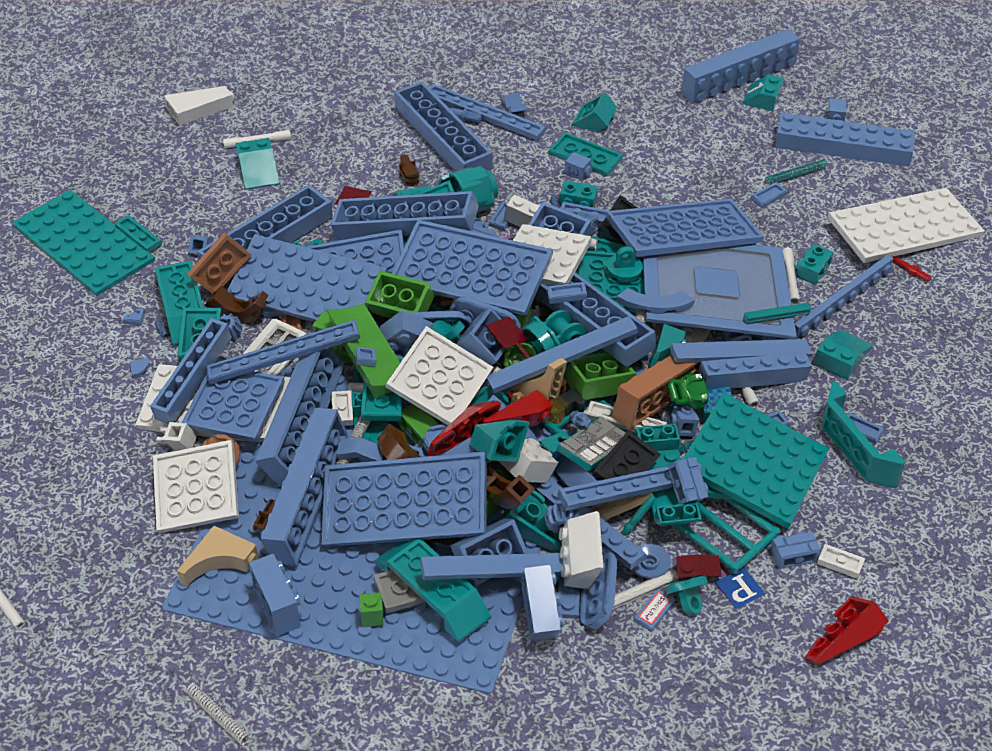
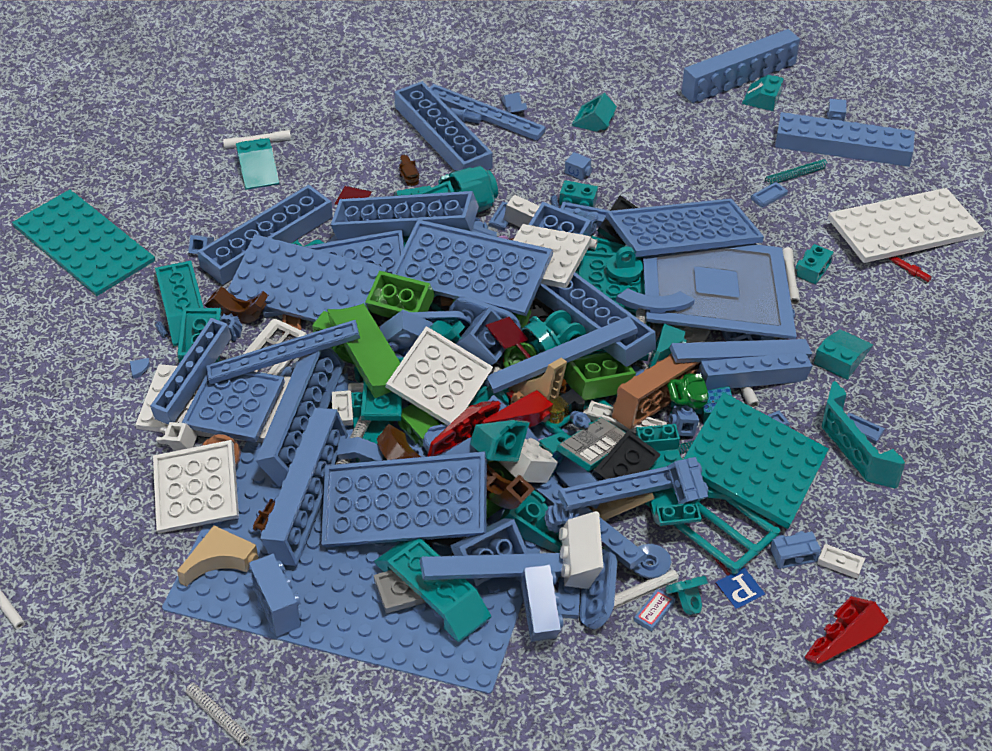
(134, 318): medium blue tile -> none
(138, 233): teal plate -> none
(198, 103): white slope -> none
(219, 263): nougat plate -> none
(365, 356): medium blue tile -> none
(371, 609): bright green brick -> none
(567, 292): medium blue tile -> none
(602, 159): teal tile -> none
(638, 515): teal piece -> none
(698, 565): dark red slope -> none
(778, 312): teal axle -> none
(847, 293): medium blue plate -> none

